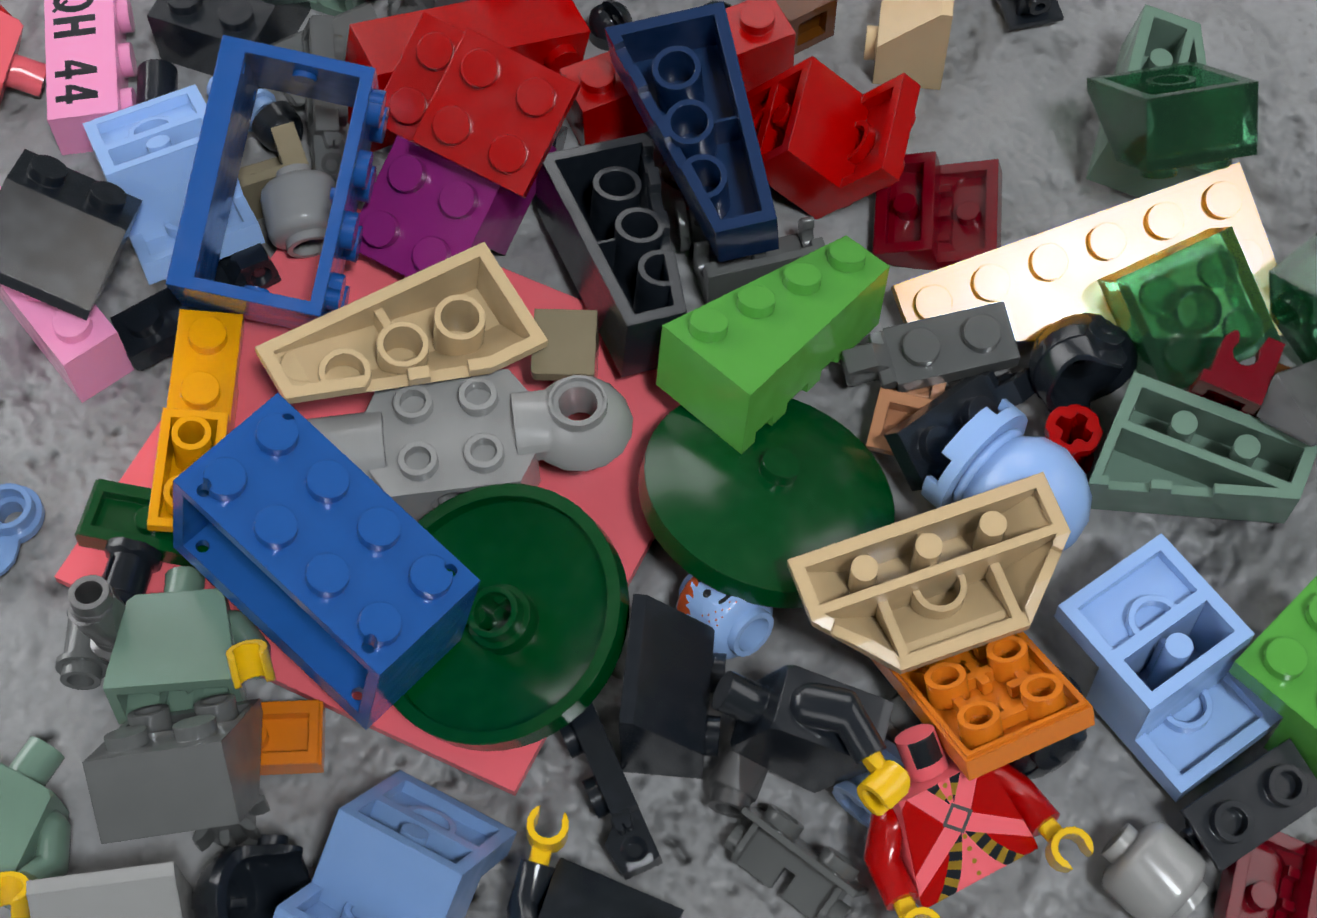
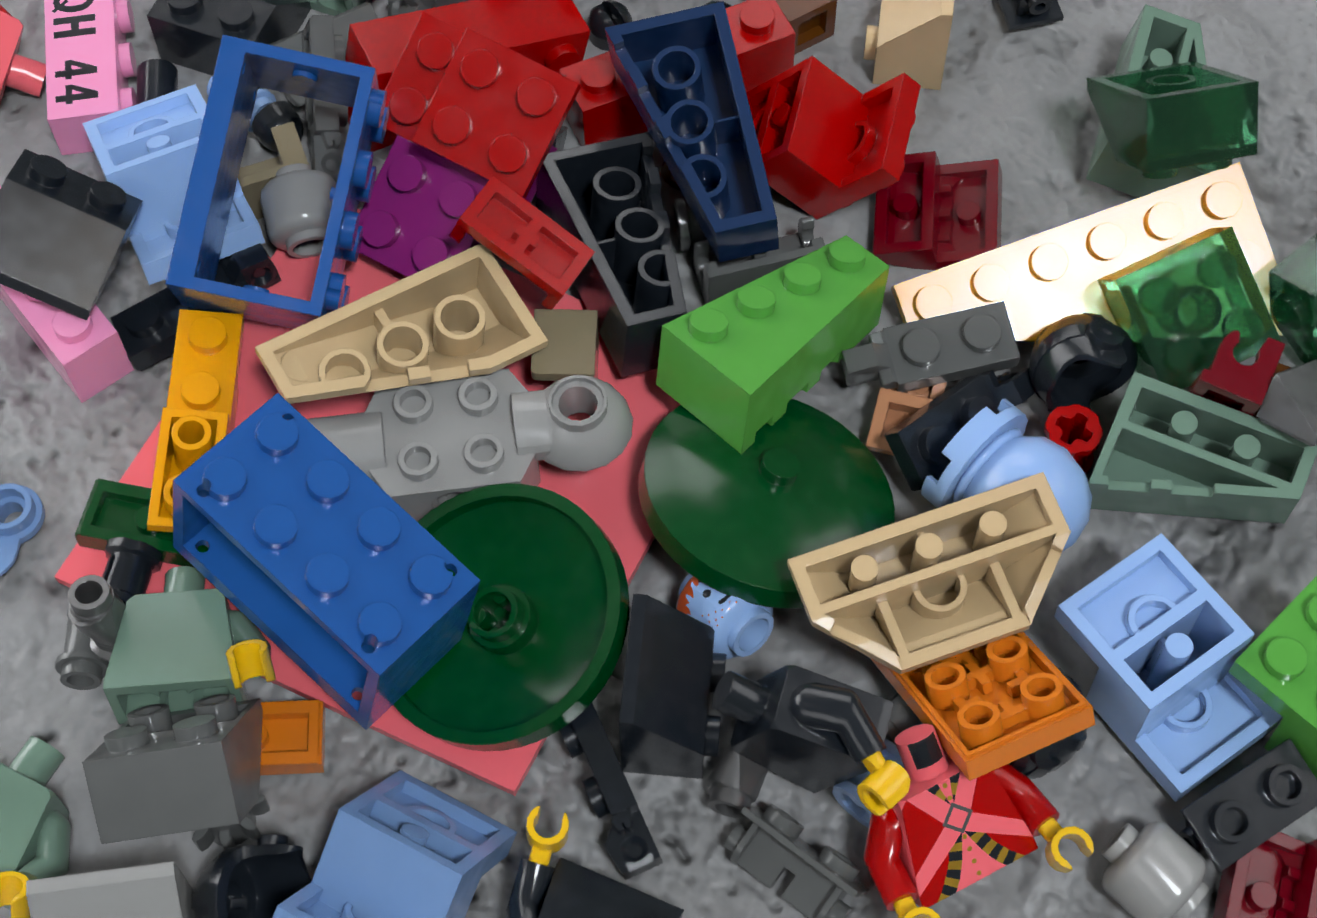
(524, 239): none -> red hinge

